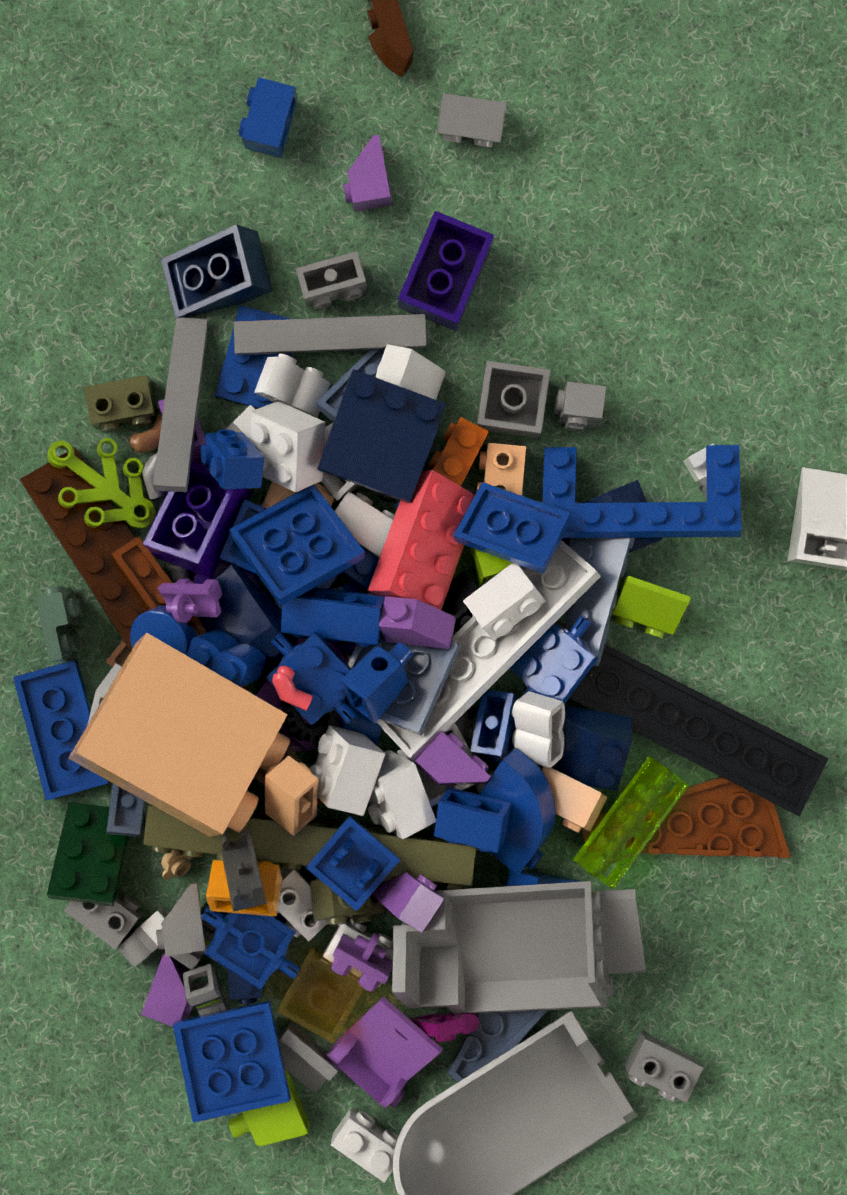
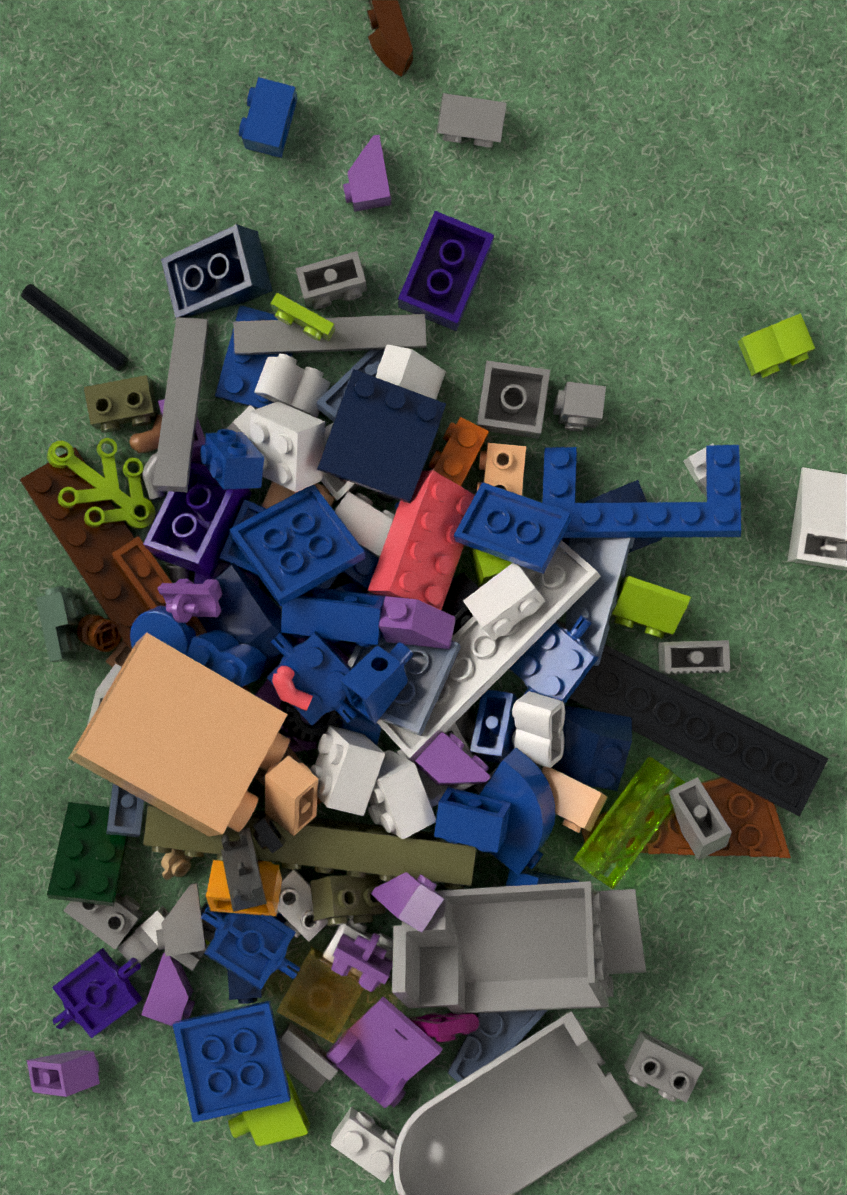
(55, 719): blue plate -> none
(64, 1073): none -> medium lavender slope
(74, 327): none -> black axle
(97, 993): none -> dark purple plate
(98, 632): none -> dark orange wheel
(206, 997): light grey leg -> none
(268, 834): none -> black plate
(313, 324): none -> lime plate
(353, 863): blue plate -> none
(694, 657): none -> light grey brick
(699, 819): none -> light grey slope
(776, 345): none -> lime brick

